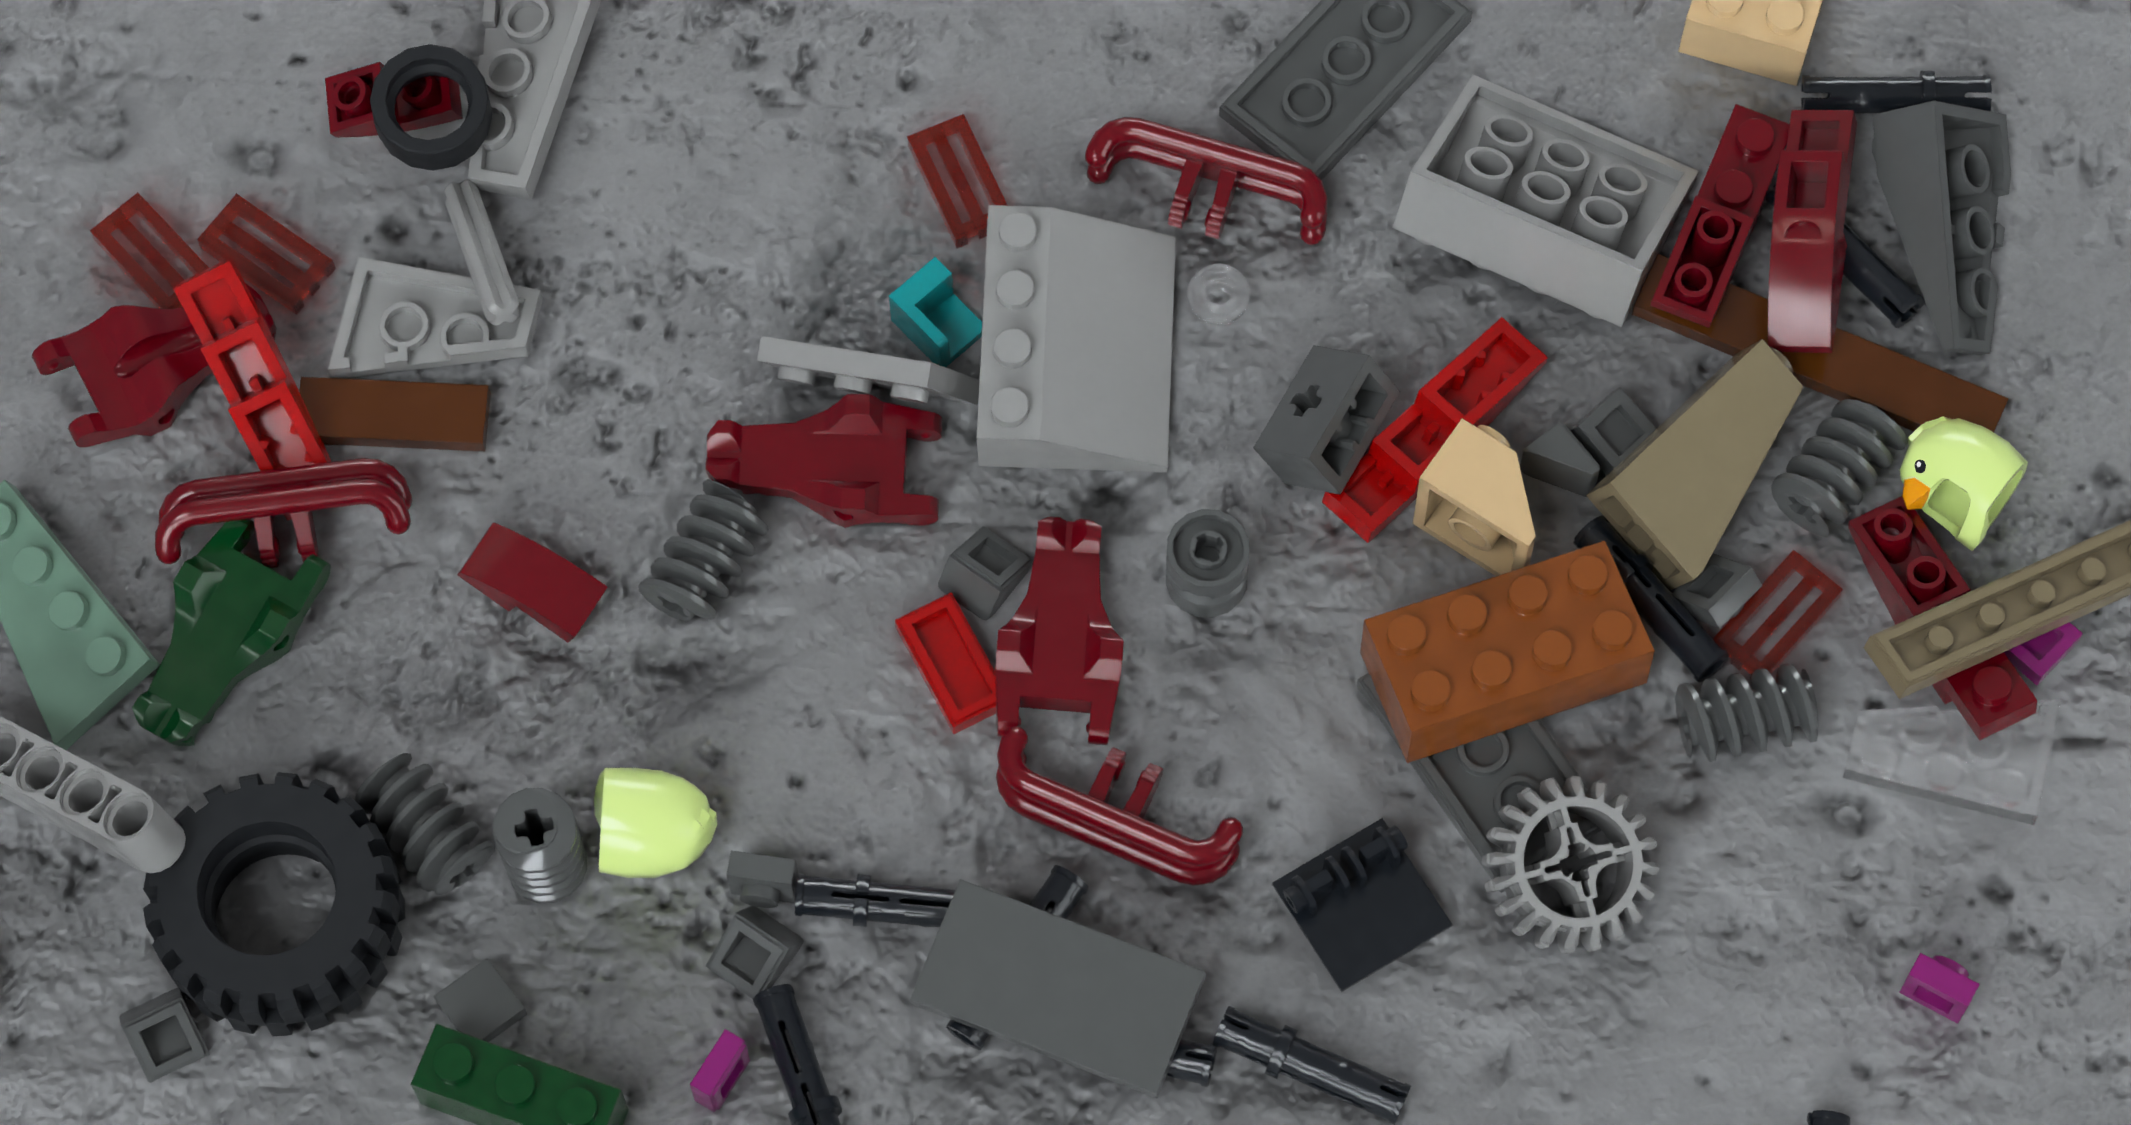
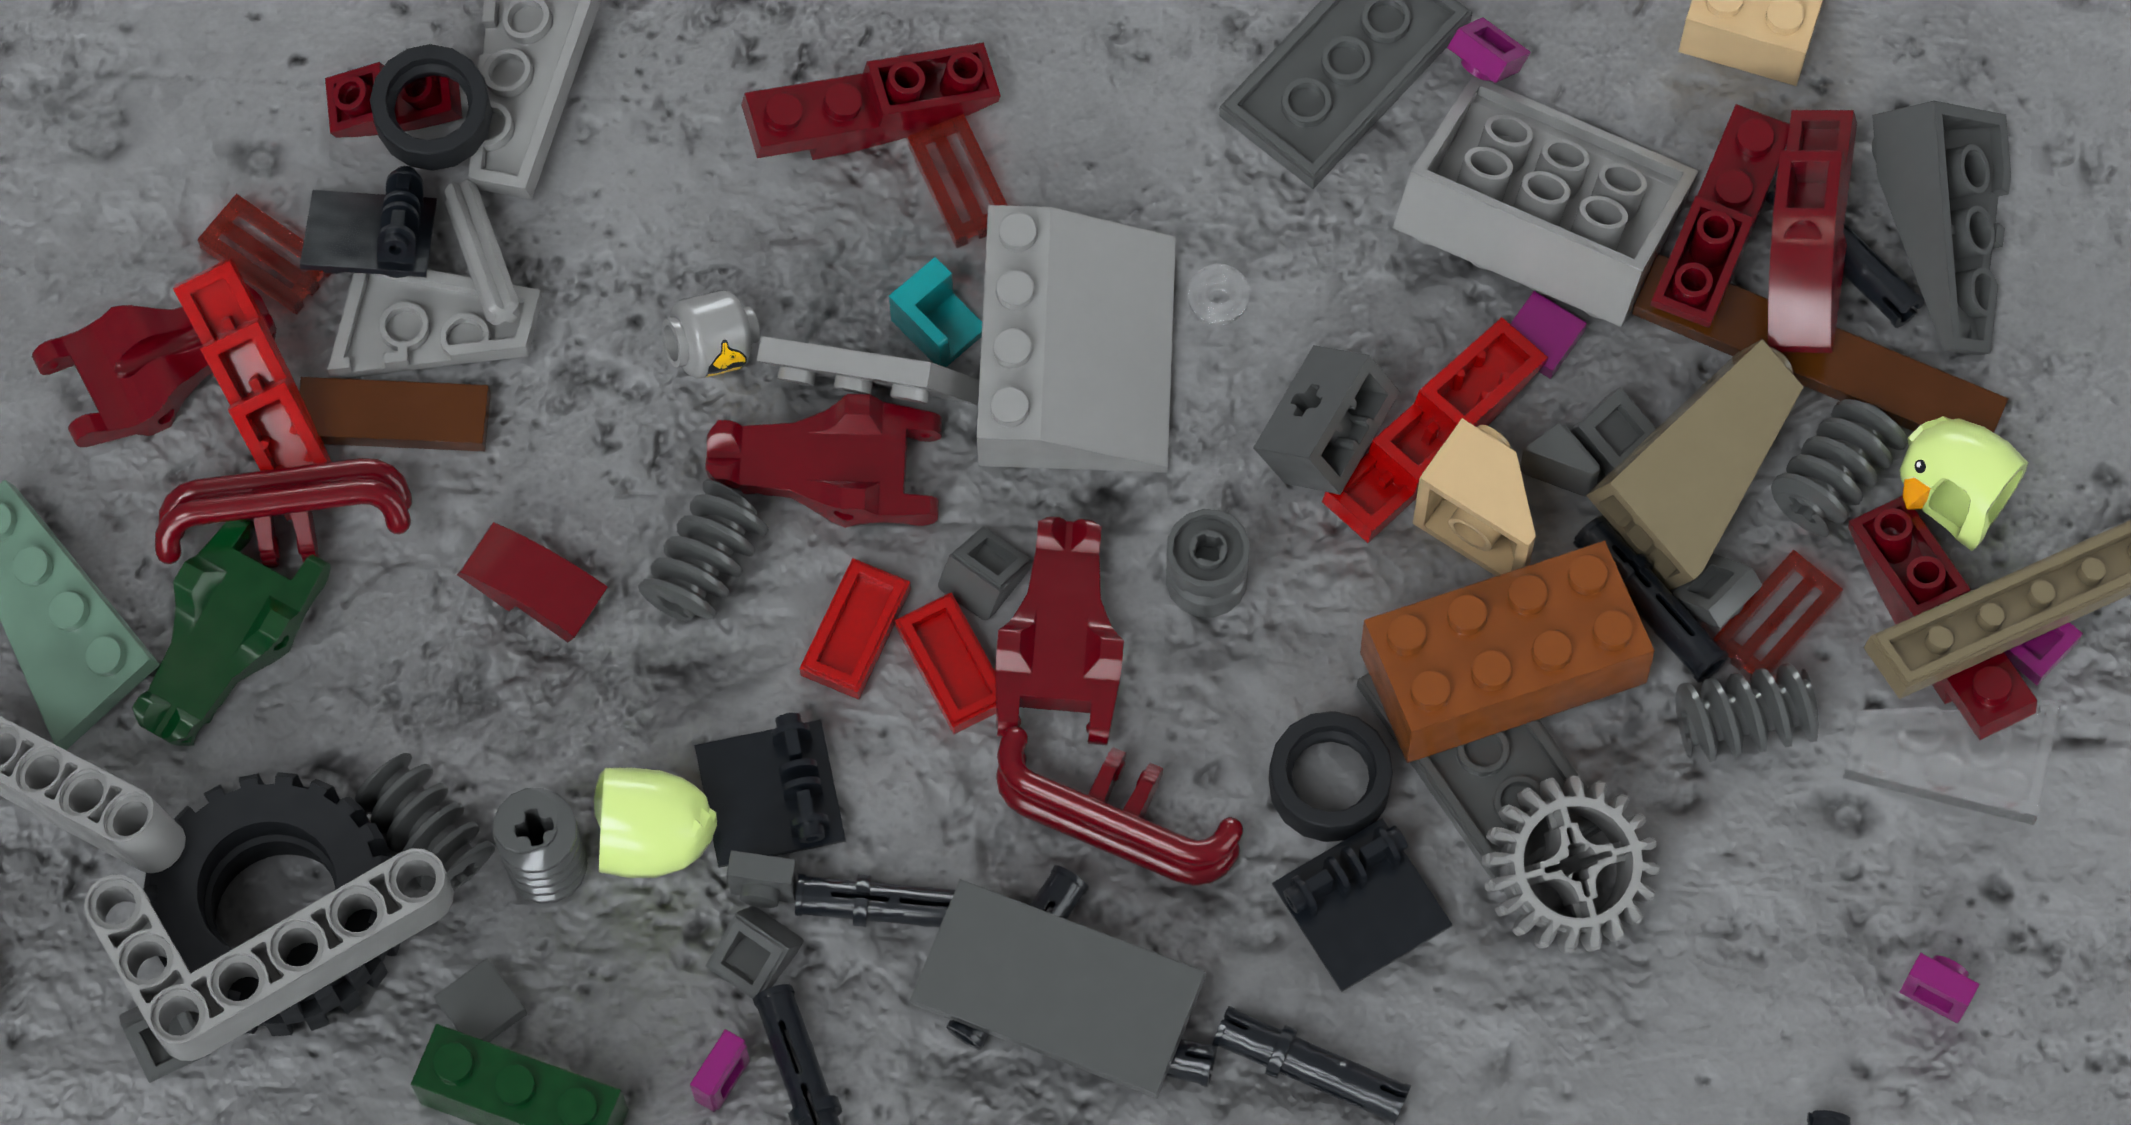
(119, 220): clear red tile -> none
(265, 954): none -> light grey beam
(371, 230): none -> black hinge
(710, 334): none -> light grey head
(771, 790): none -> black hinge
(855, 628): none -> red tile
(871, 108): none -> dark red slope
(1213, 160): dark red piece -> none
(1341, 729): none -> black tyre
(1488, 51): none -> magenta plate
(1549, 329): none -> magenta tile
(1893, 93): black pin -> none

